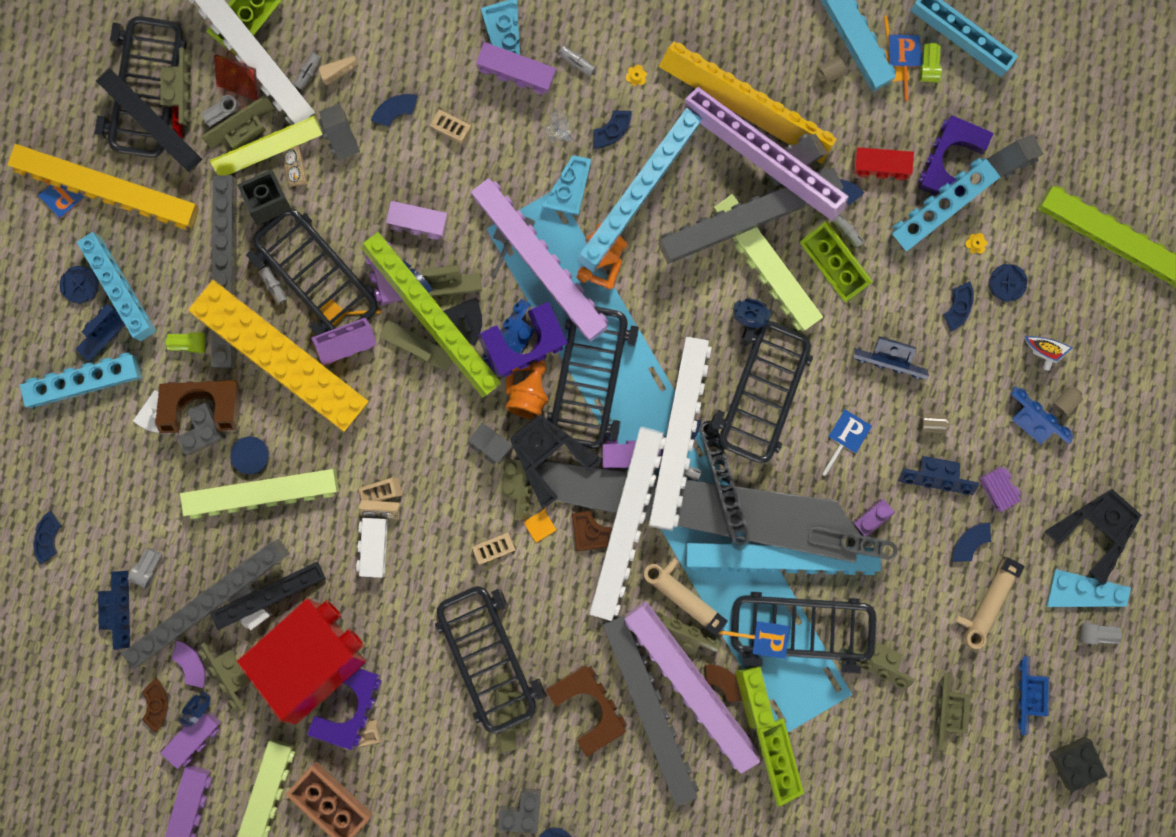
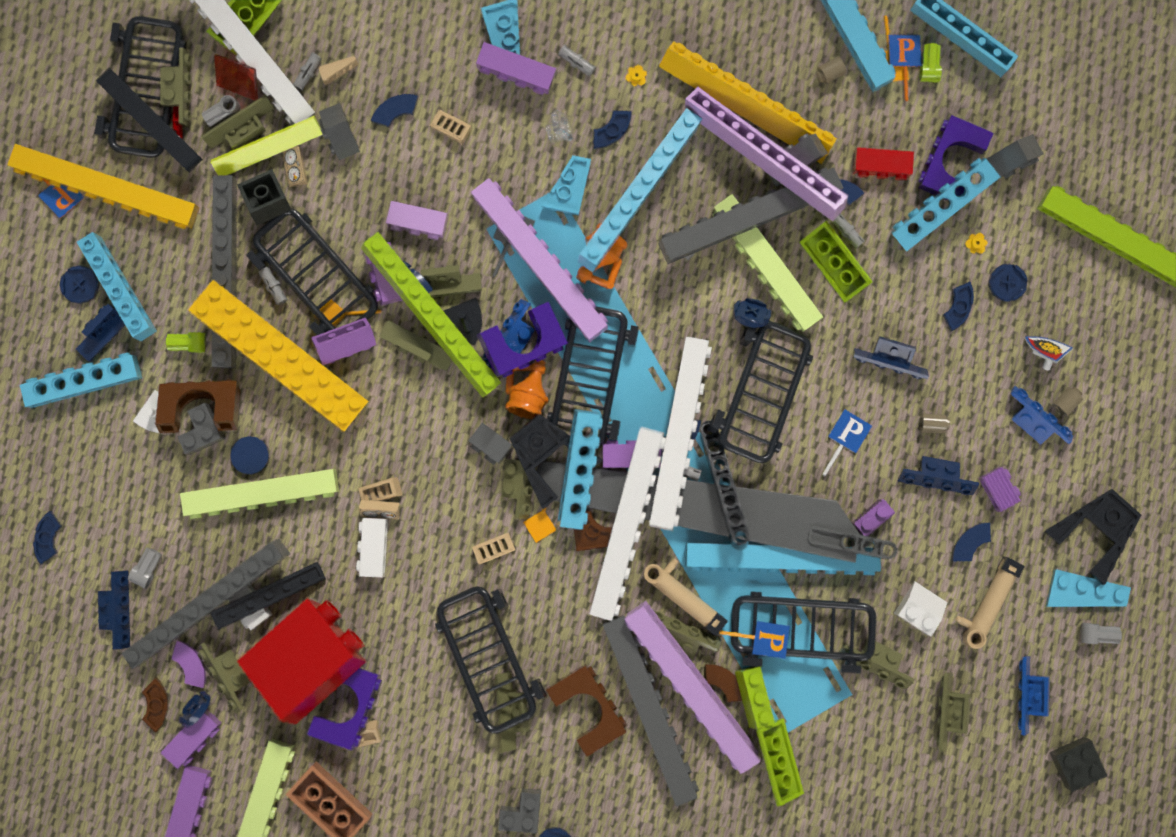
(577, 518): none -> medium azure brick
(921, 609): none -> white slope

